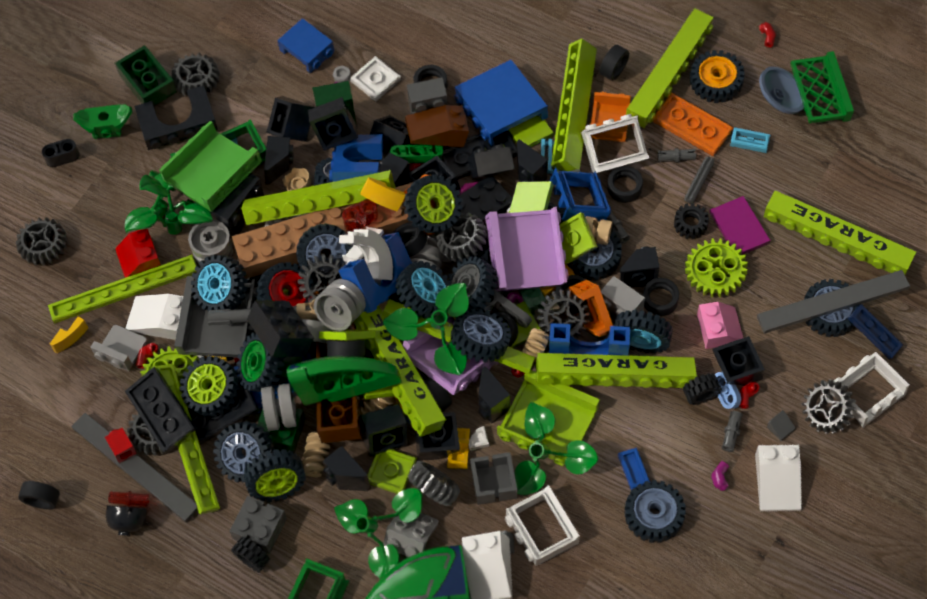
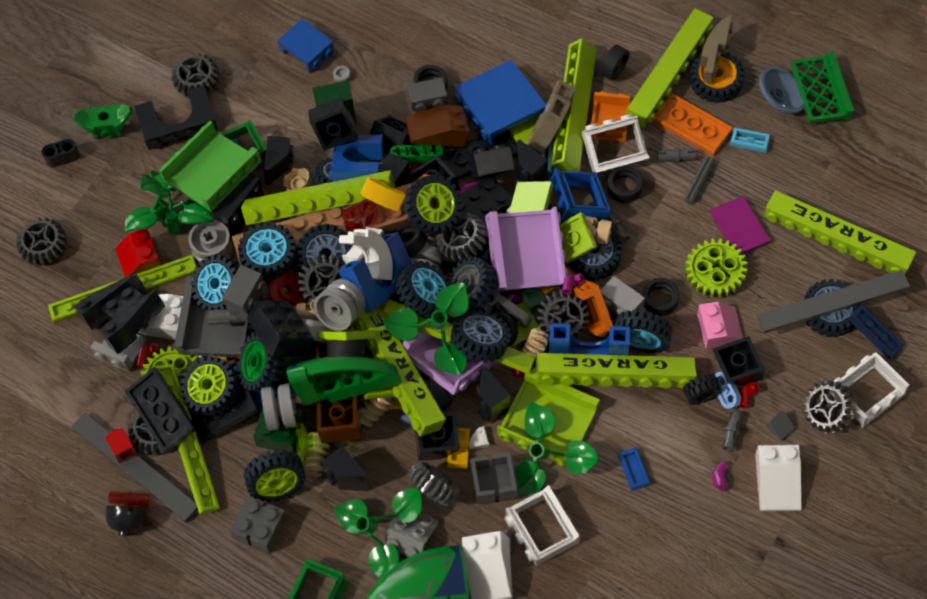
(39, 495): black tyre -> none
(65, 339): yellow slope -> none
(124, 309): none -> black wedge
(145, 76): dark green brick -> none
(230, 446): wheel -> none
(243, 291): none -> dark grey piece
(250, 554): black tyre -> none
(265, 238): none -> wheel
(289, 119): black slope -> none
(303, 441): none -> clear neon green dish
(375, 78): white tile -> none
(384, 430): black brick -> none
(391, 470): lime tile -> none
(551, 117): none -> dark tan slope
(571, 281): none -> magenta arm
(640, 267): black slope -> none
(654, 526): wheel -> none
(691, 211): black tyre -> none
(715, 46): none -> dark tan slope
(770, 32): red arm -> none

